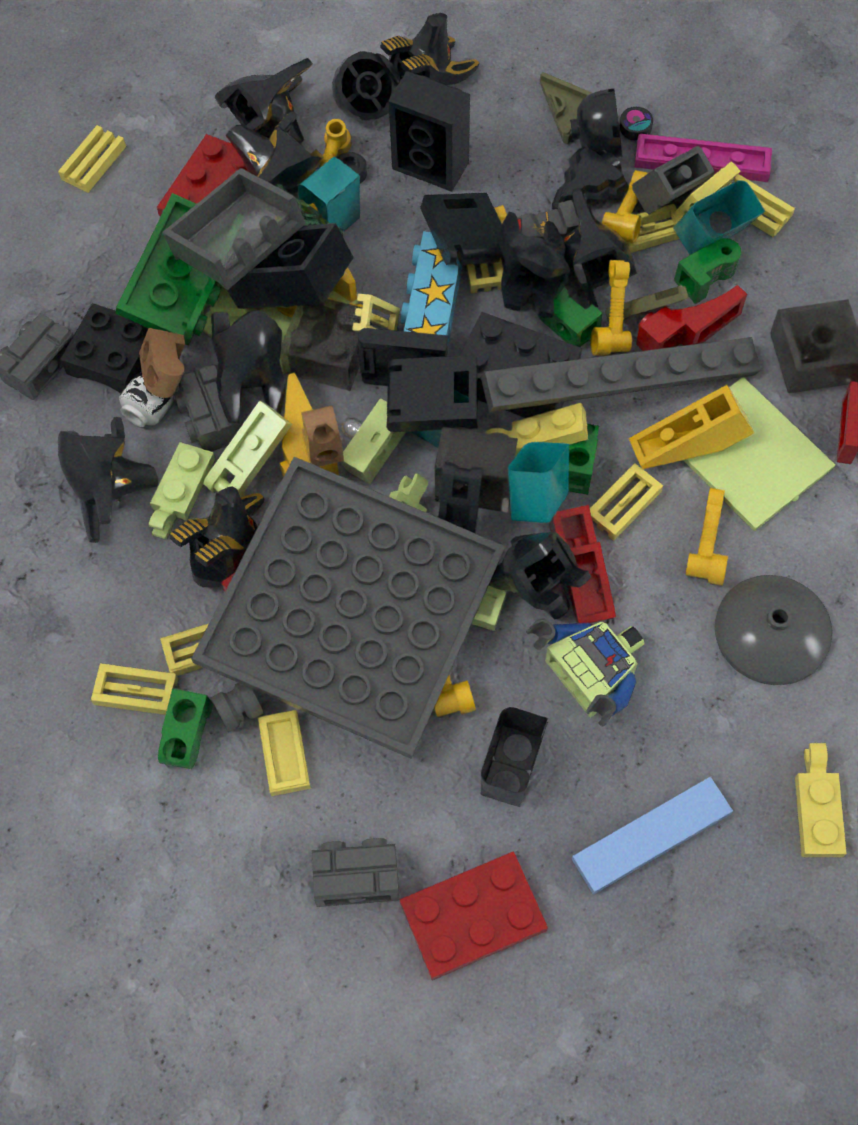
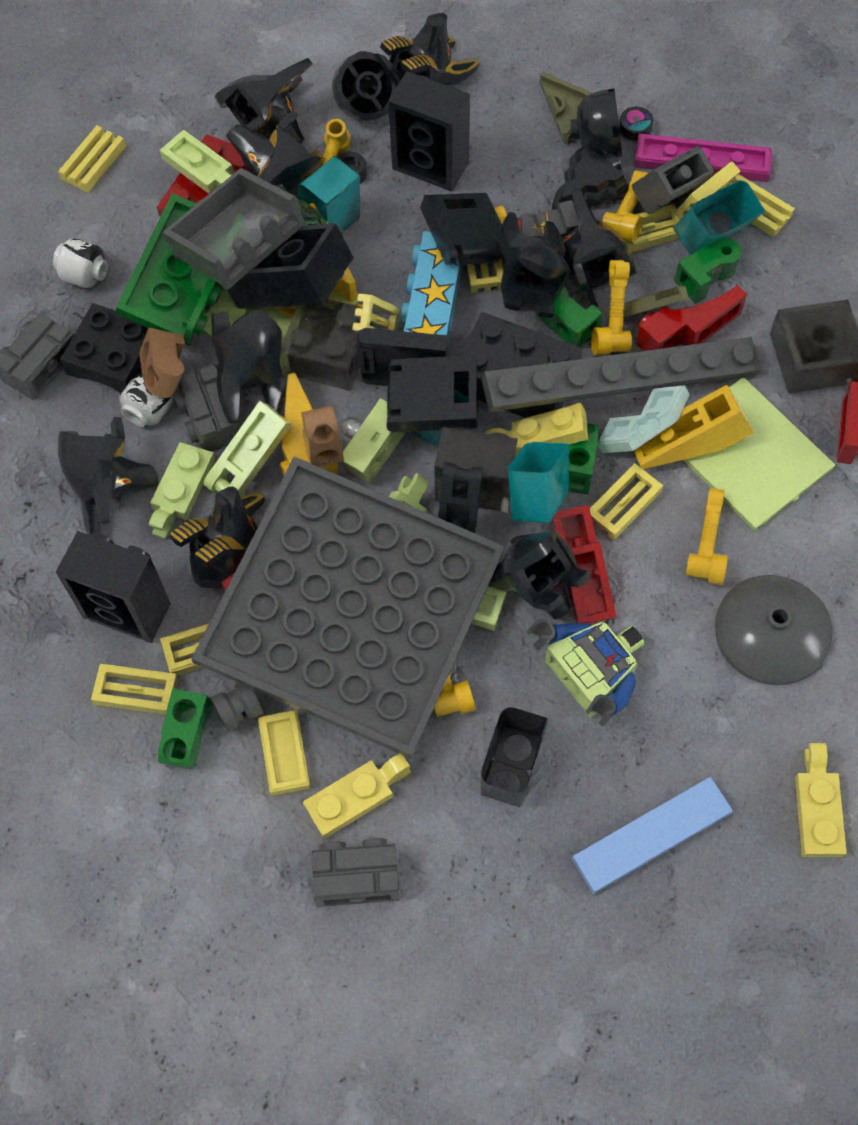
(80, 263): none -> white head
(114, 585): none -> black brick
(196, 161): none -> yellowish green plate
(355, 795): none -> light yellow plate
(473, 915): red plate -> none
(659, 413): none -> light aqua tile

